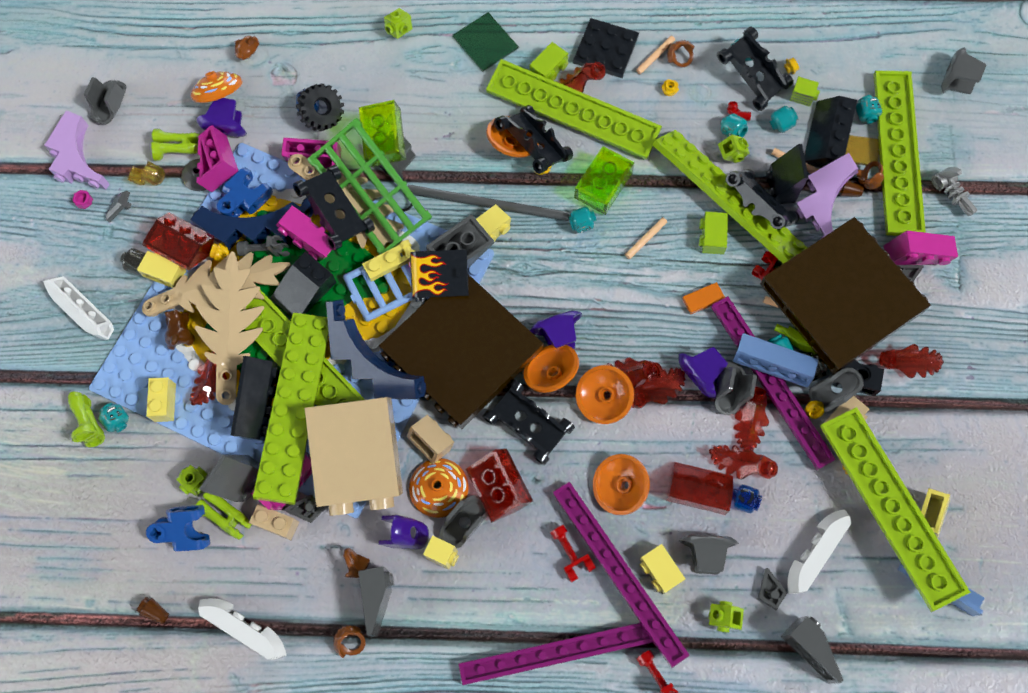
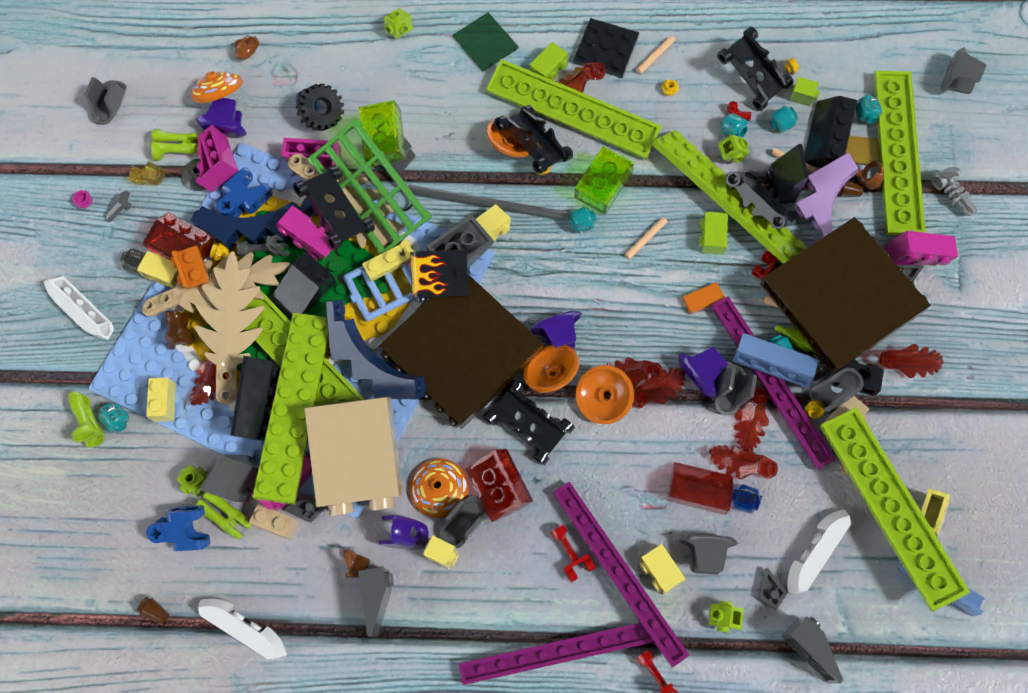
(67, 148): lavender arch -> none
(190, 267): none -> orange bracket
(344, 632): dark orange piece -> none
(430, 439): tan piece -> none
(610, 484): orange dish -> none
(671, 54): dark orange piece -> none

